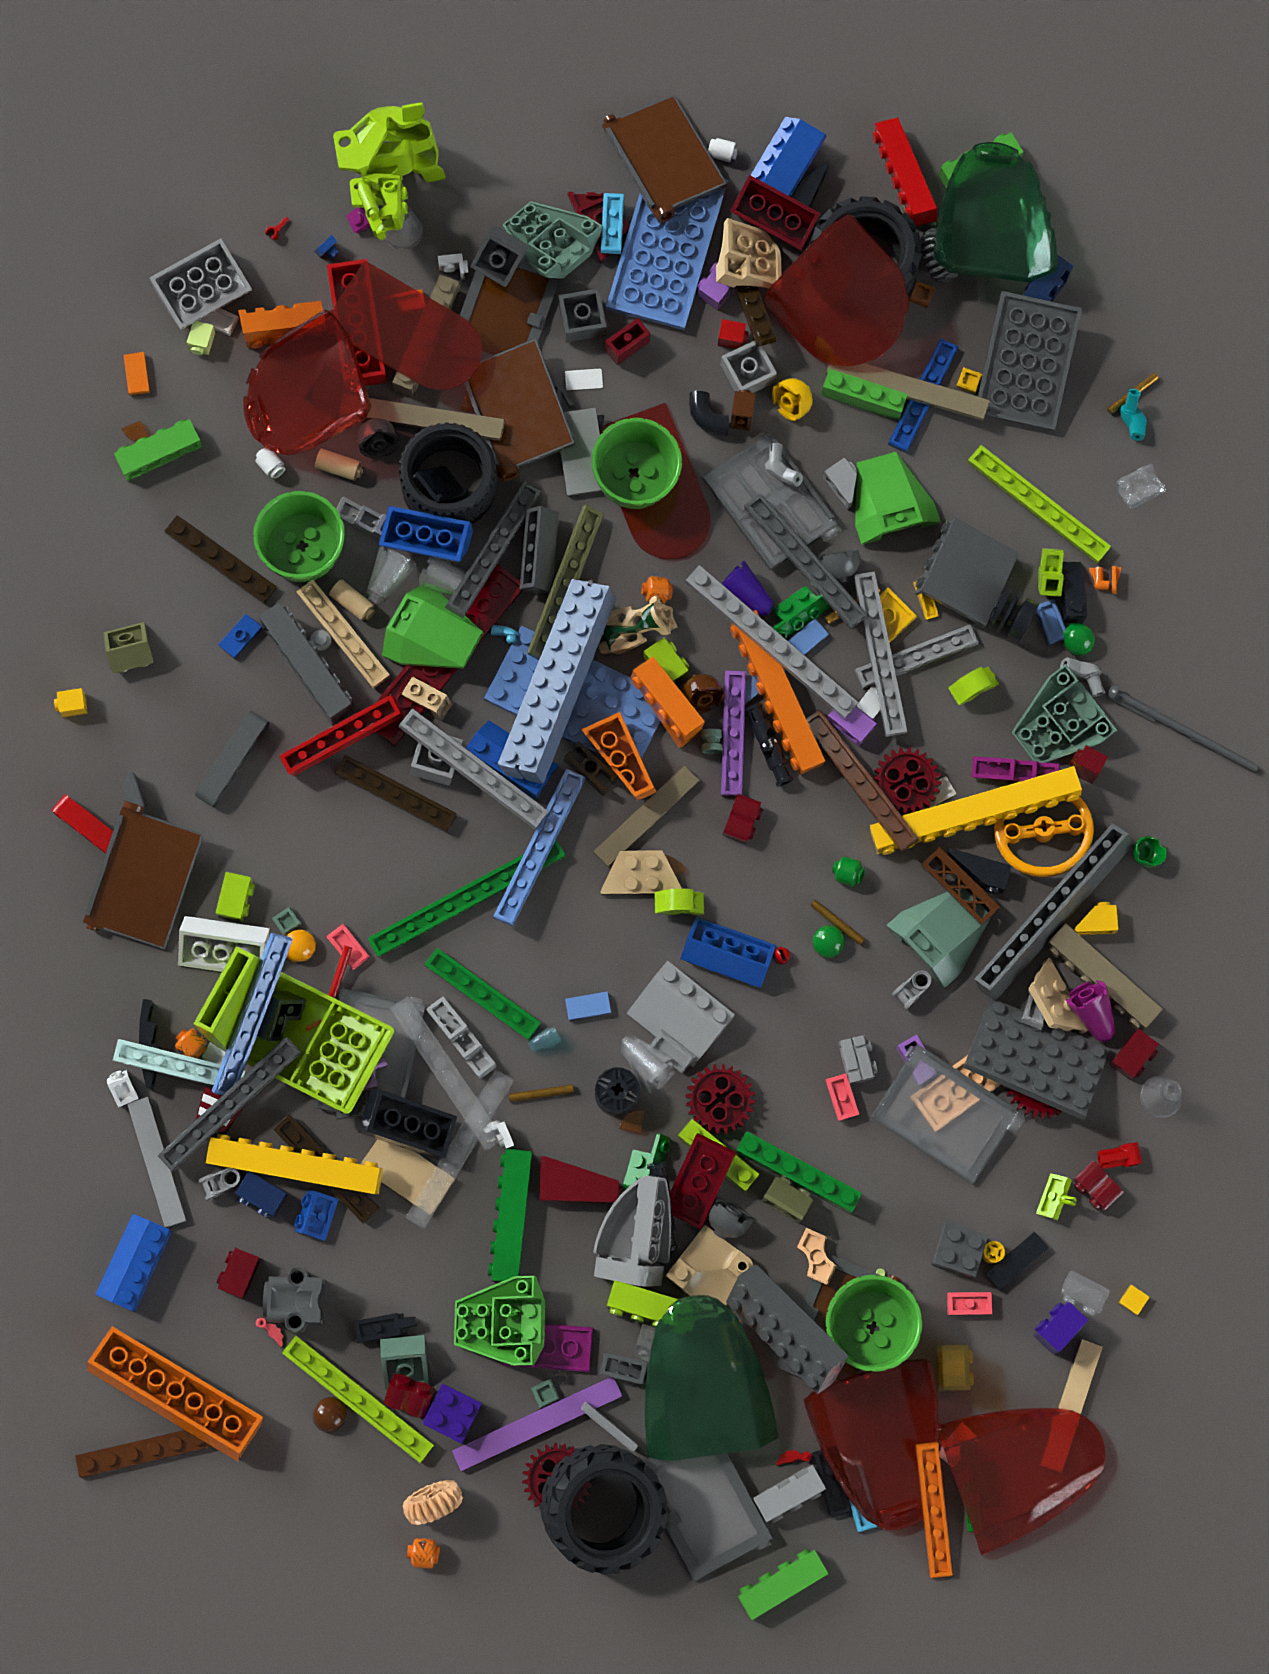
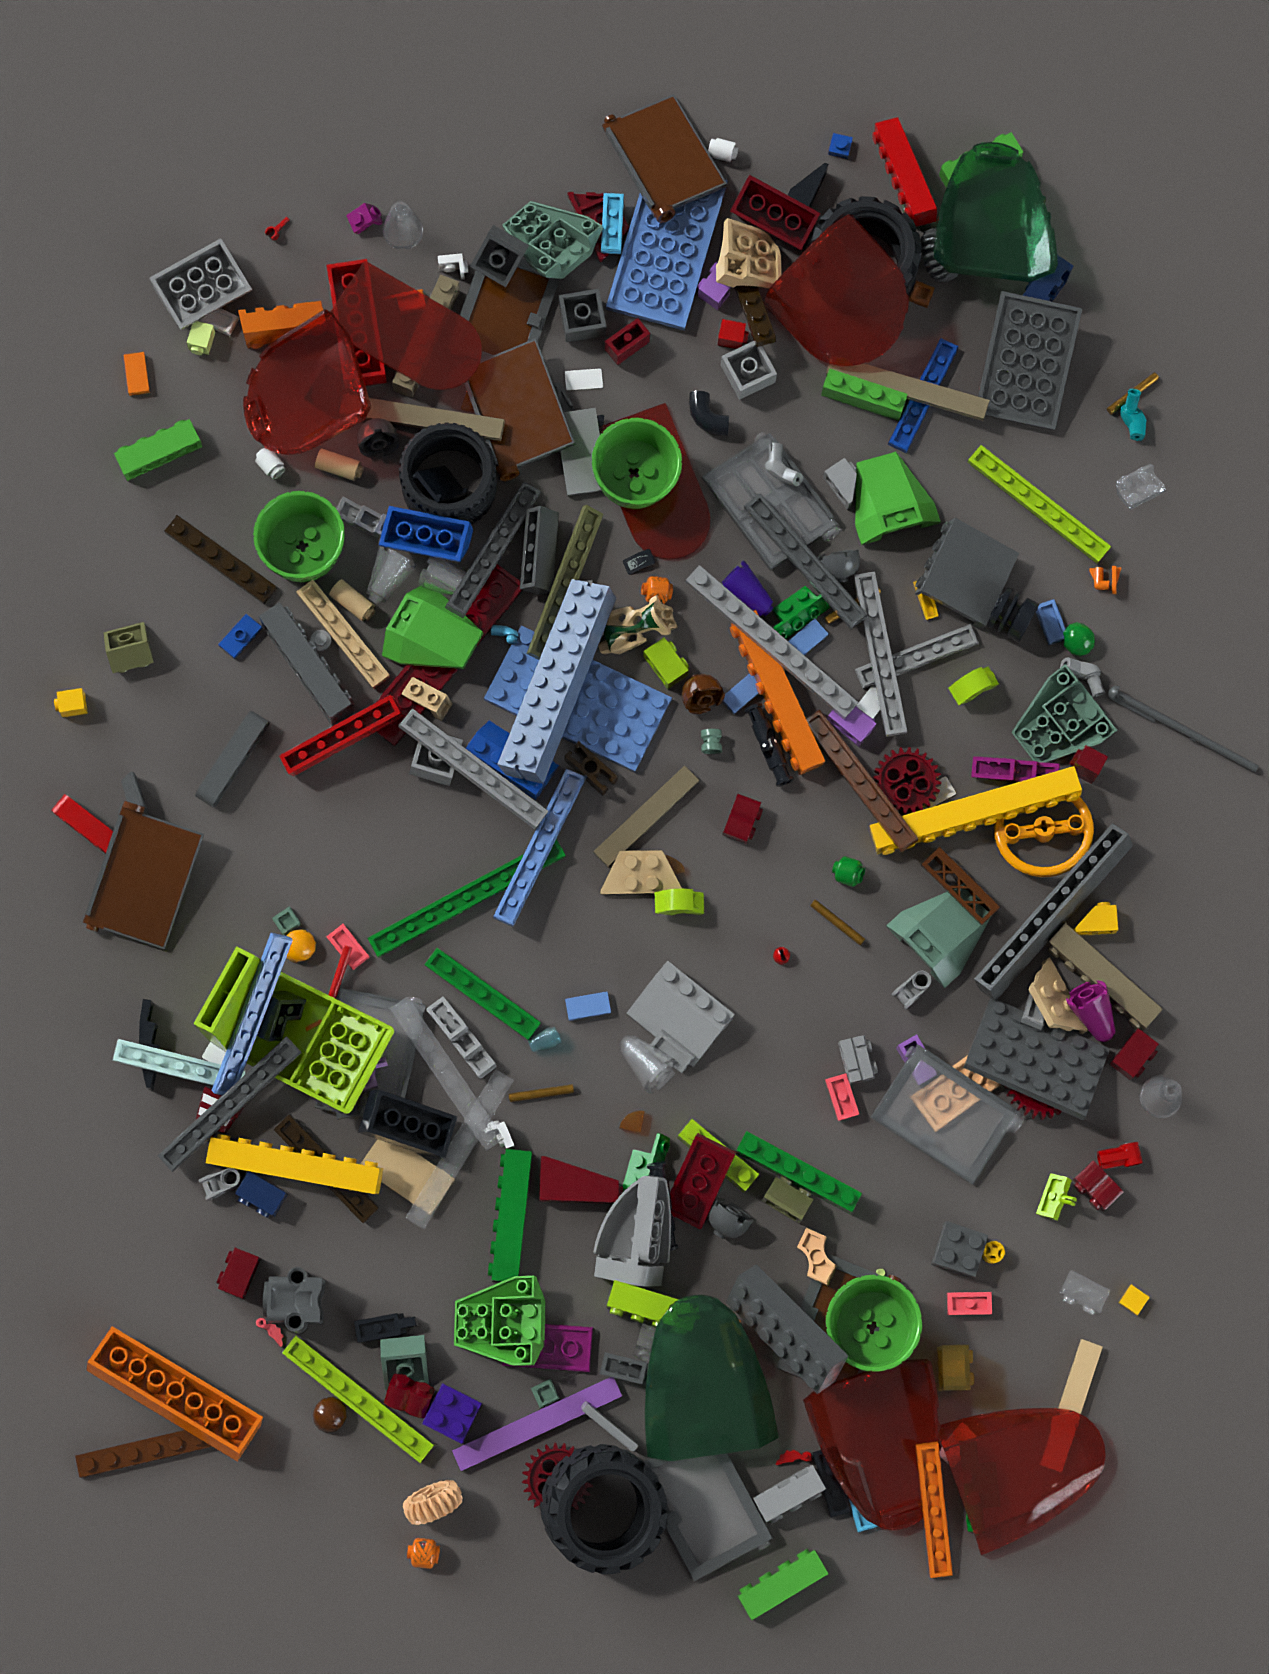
(121, 1088): white bracket -> none
(134, 431): clear orange tile -> none
(134, 1262): blue slope -> none
(160, 1175): light grey tile -> none
(191, 1043): orange head -> none
(211, 942): white slope -> none
(235, 896): lime brick -> none
(315, 1215): blue bracket -> none
(328, 248): blue tile -> none
(384, 164): lime piece -> none
(395, 793): dark brown plate -> none
(618, 749): orange wedge -> none
(625, 1101): black wheel -> none
(639, 561): none -> black sticker
(667, 702): orange wedge -> none
(707, 1084): dark red gear -> none
(708, 1266): tan slope -> none
(728, 952): blue slope -> none
(733, 733): medium lavender tile -> none
(742, 410): reddish brown brick -> none
(789, 155): blue slope -> none
(793, 398): yellow cylinder -> none
(828, 941): green hair -> none
(840, 145): none -> blue plate
(896, 613): yellow tile -> none
(969, 380): yellow tile -> none
(985, 872): black slope -> none
(1016, 1261): black tile -> none
(1050, 572): lime brick -> none
(1060, 1327): dark purple brick -> none
(1073, 593): black slope -> none
(1149, 852): green hair -> none

